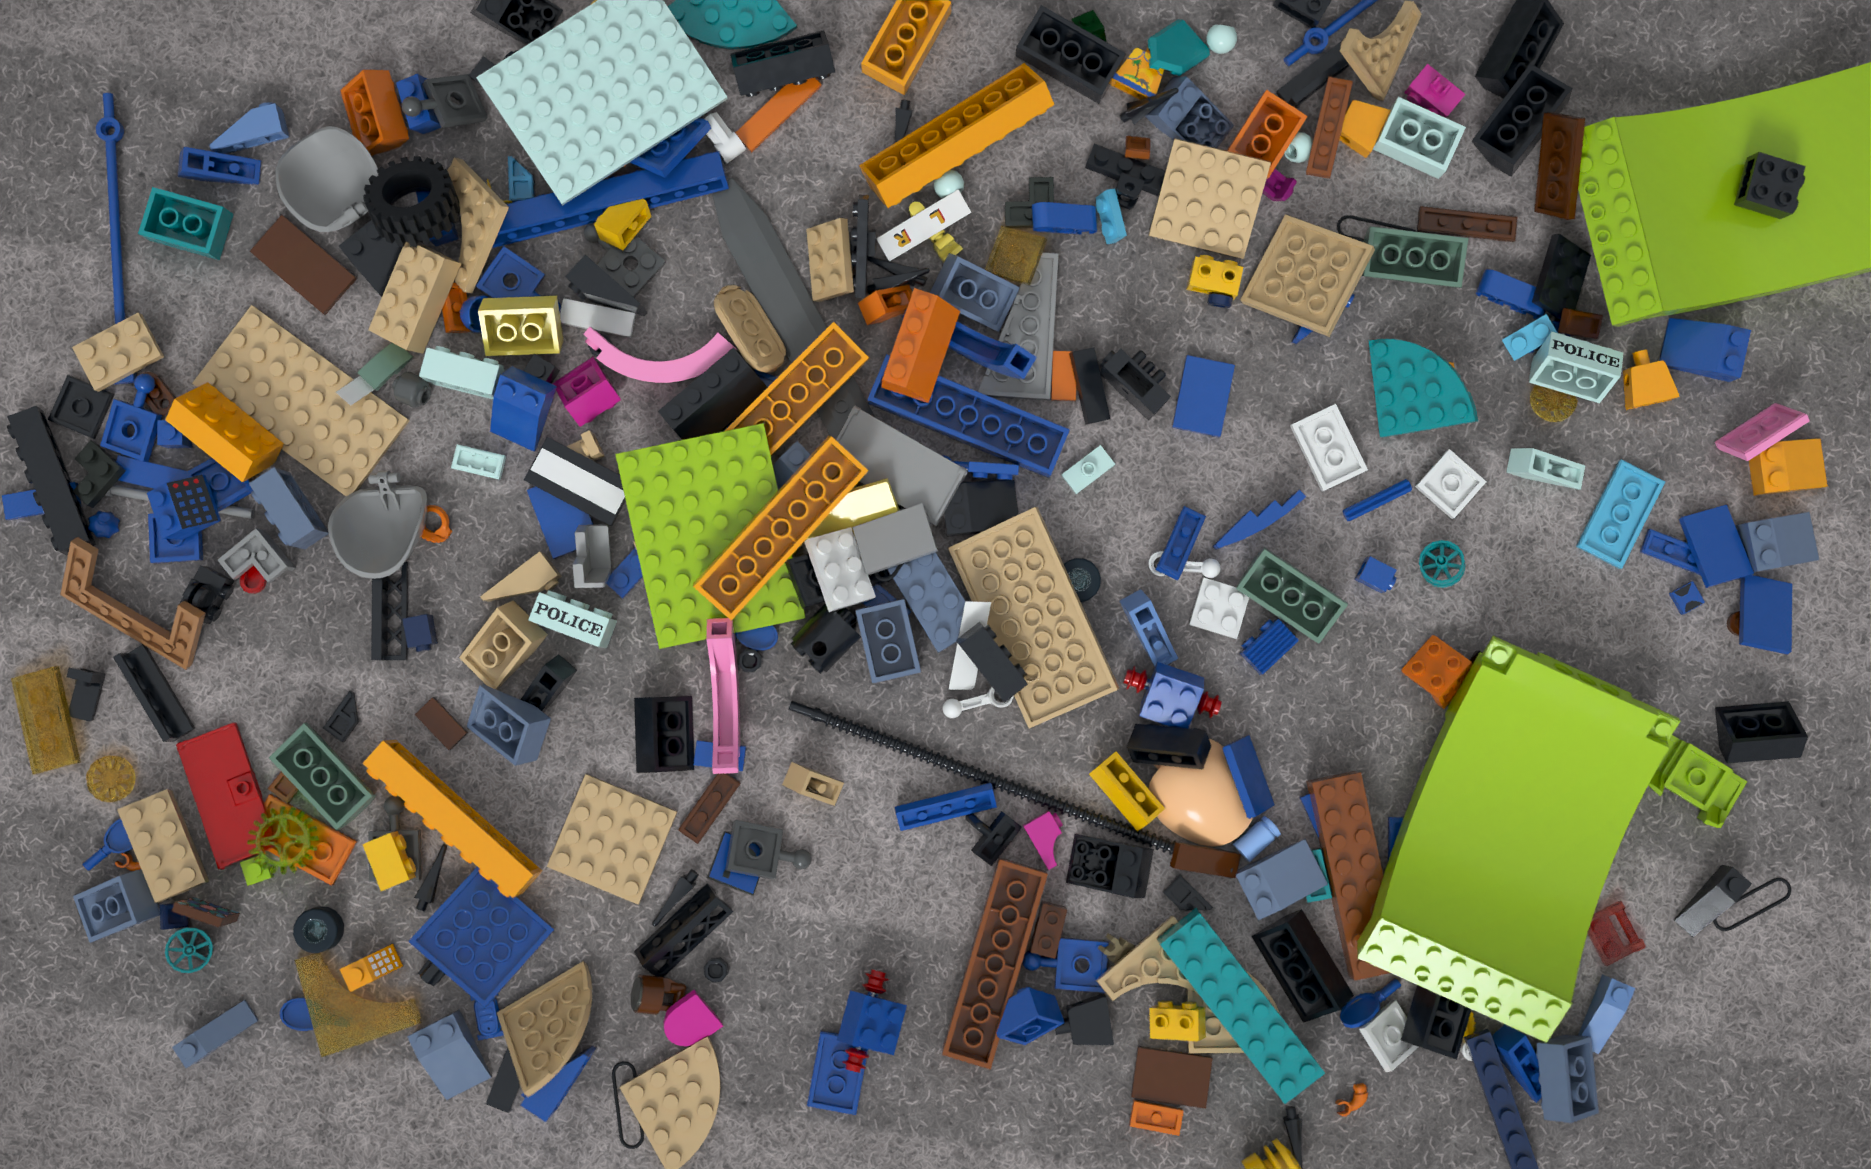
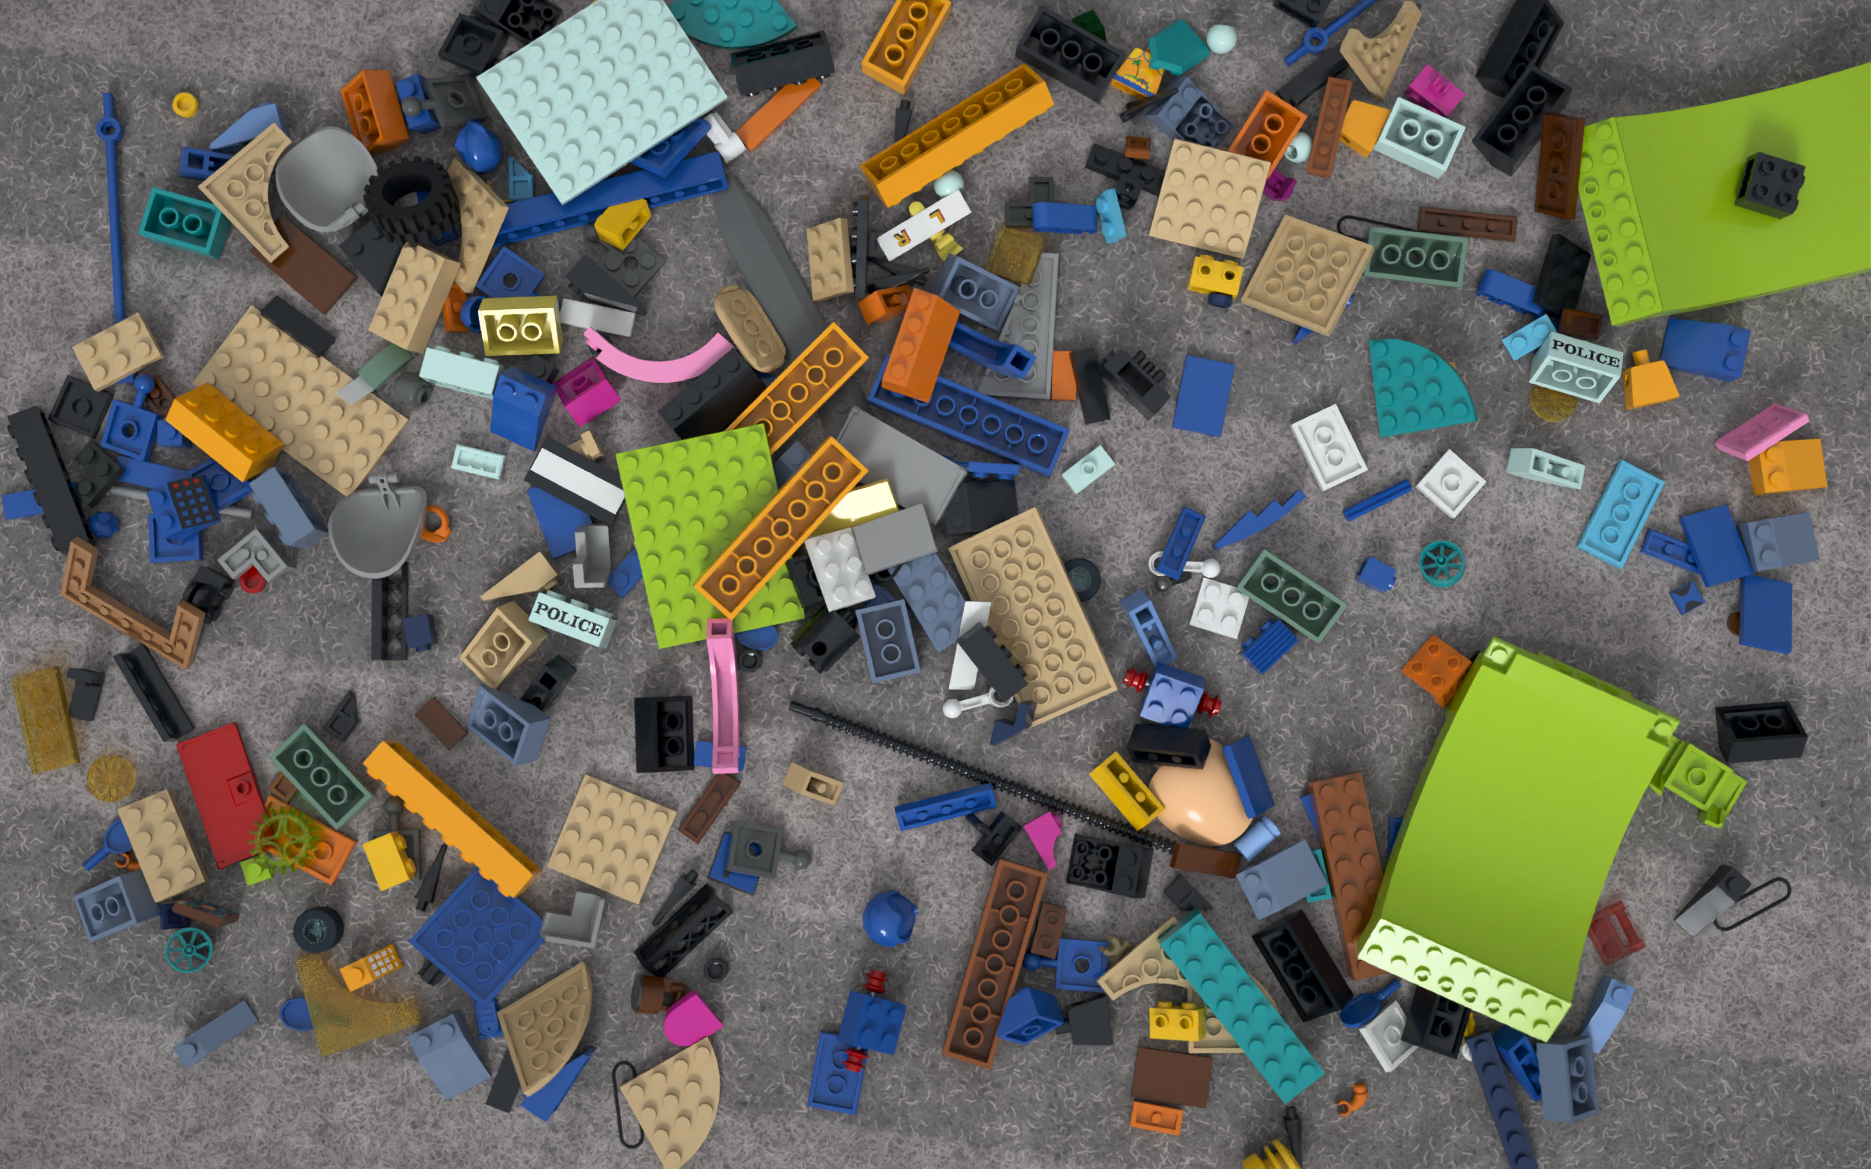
(185, 104): none -> yellow tile
(242, 191): none -> tan plate
(297, 326): none -> black tile
(472, 44): none -> black plate
(479, 147): none -> blue helmet
(577, 927): none -> light grey panel
(889, 918): none -> blue helmet
(1006, 729): none -> dark blue slope
(1164, 583): none -> flat silver piece

